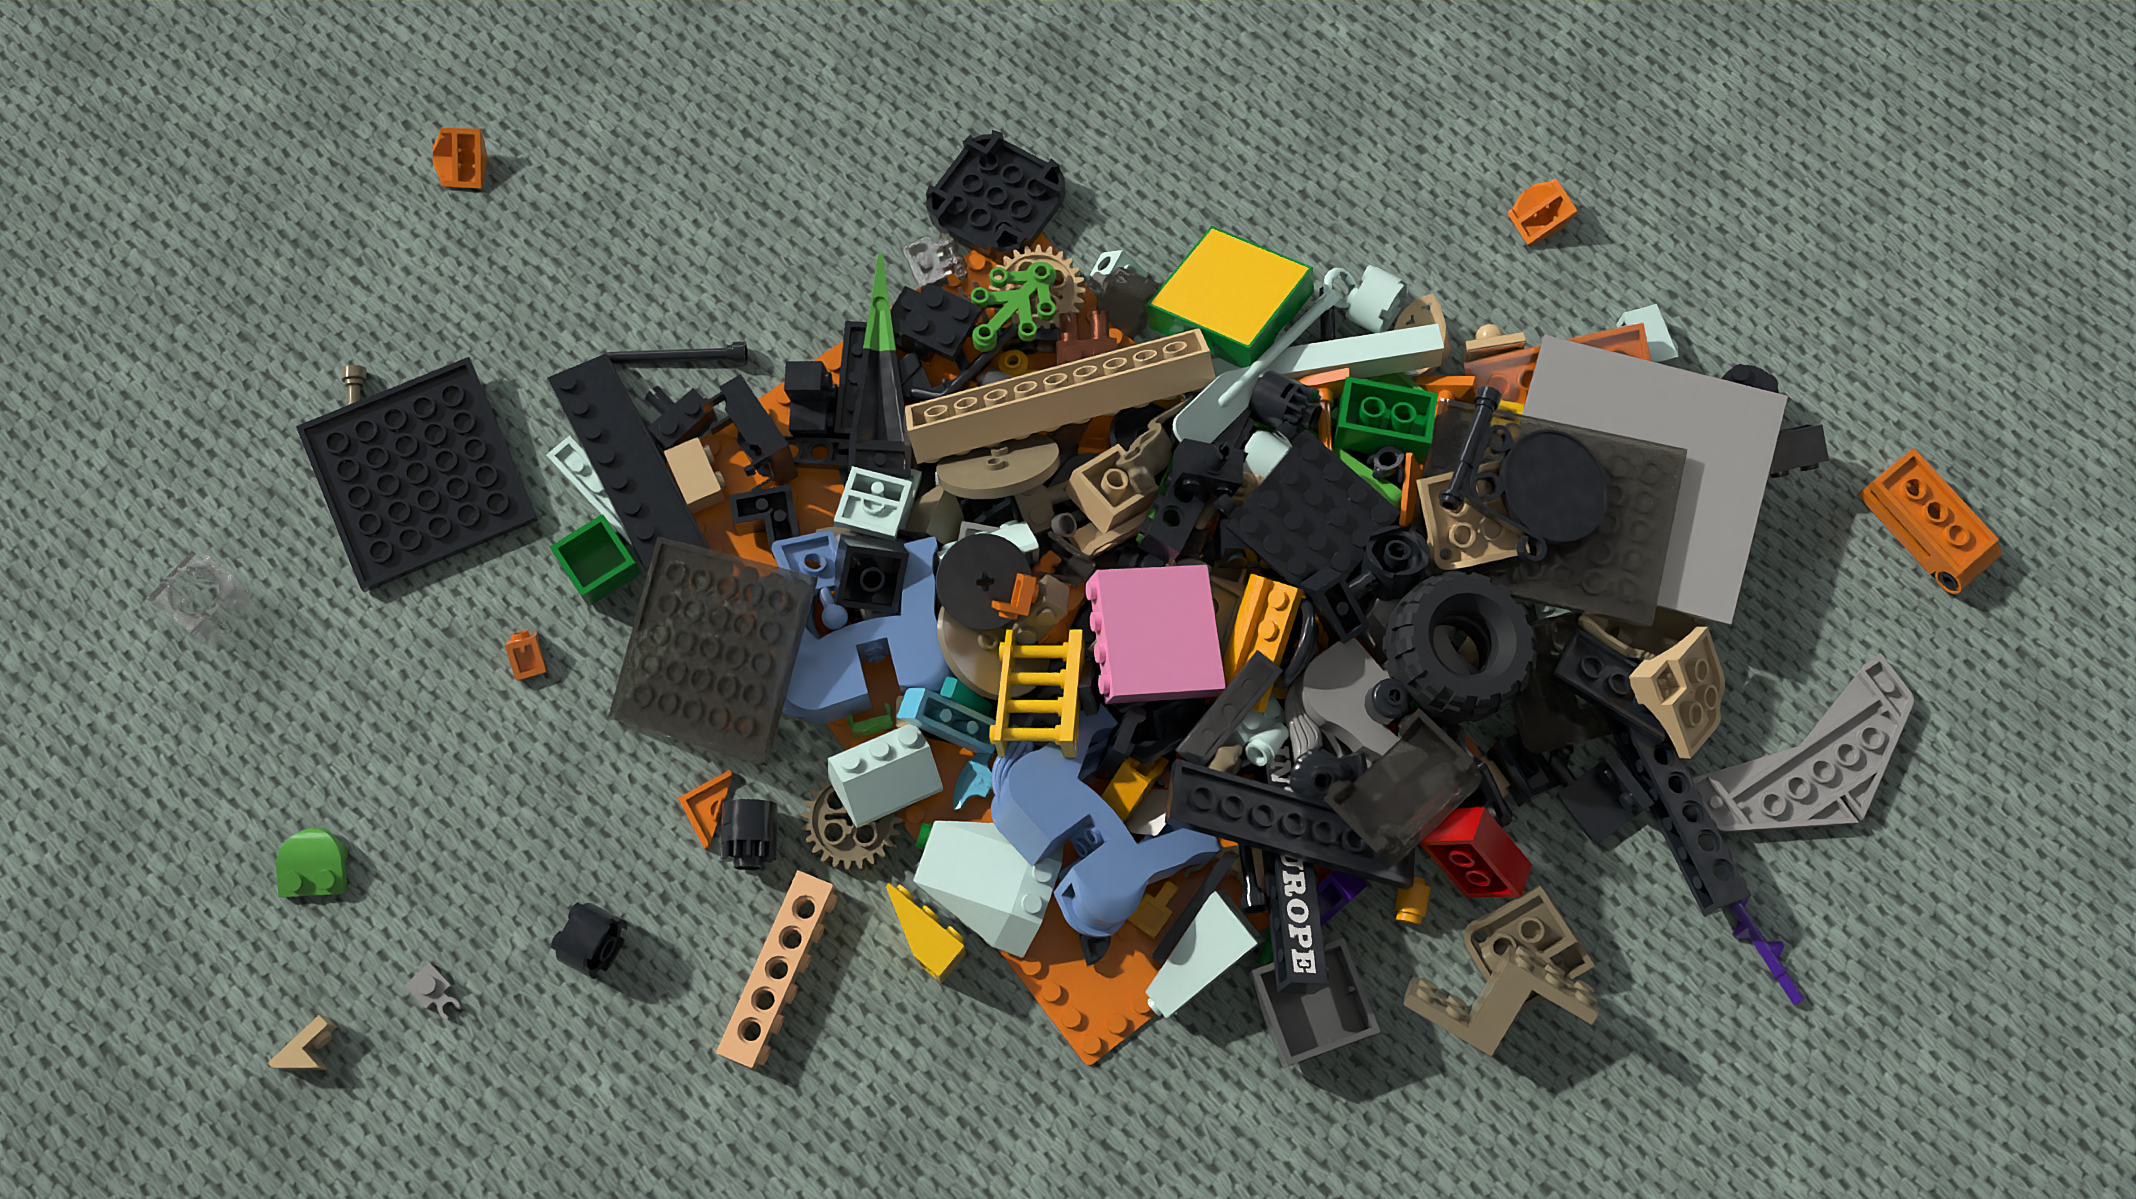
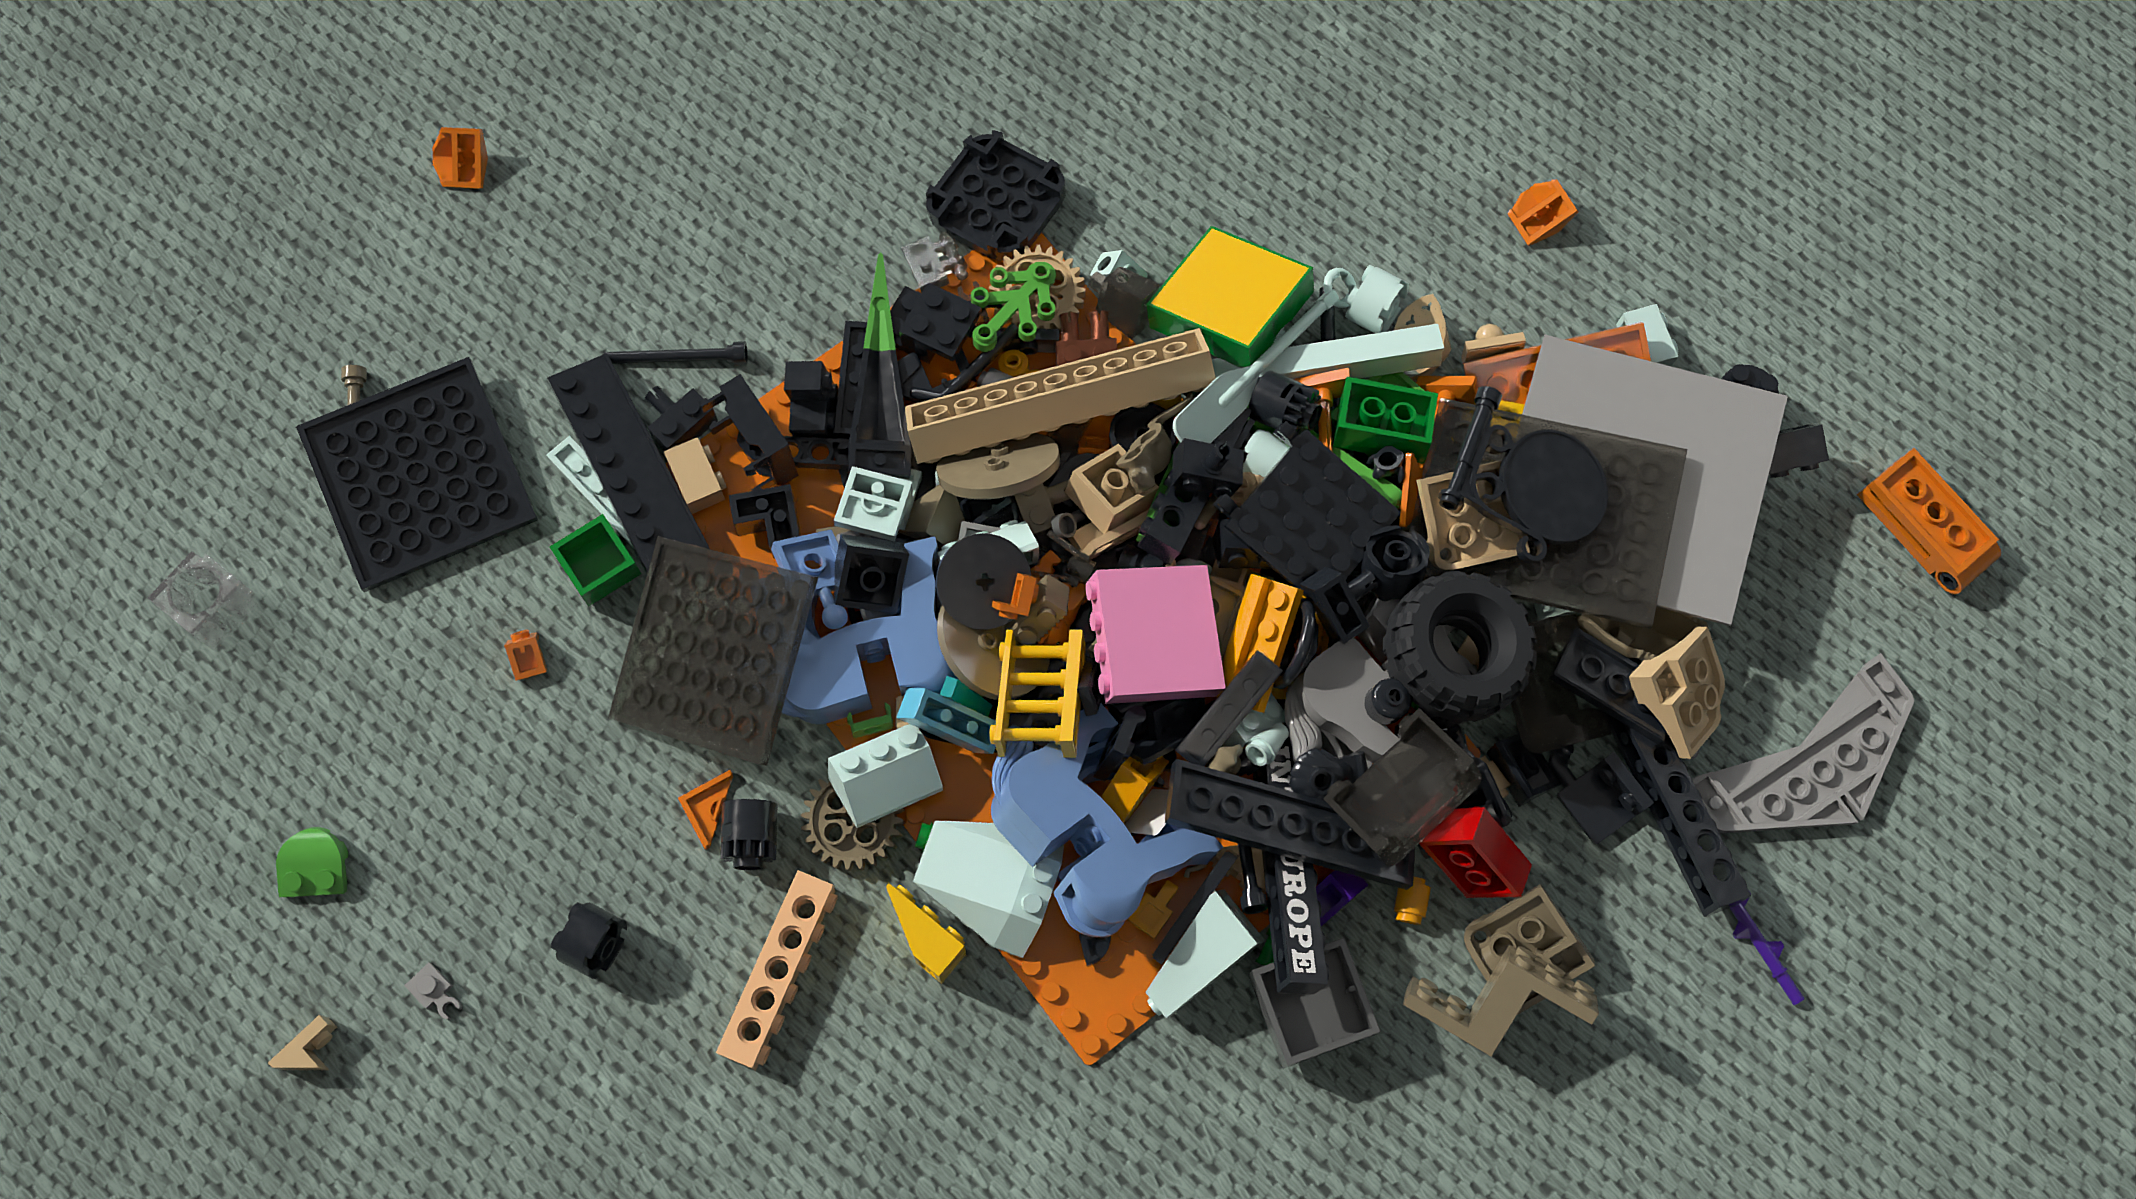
(973, 780): medium azure piece -> none

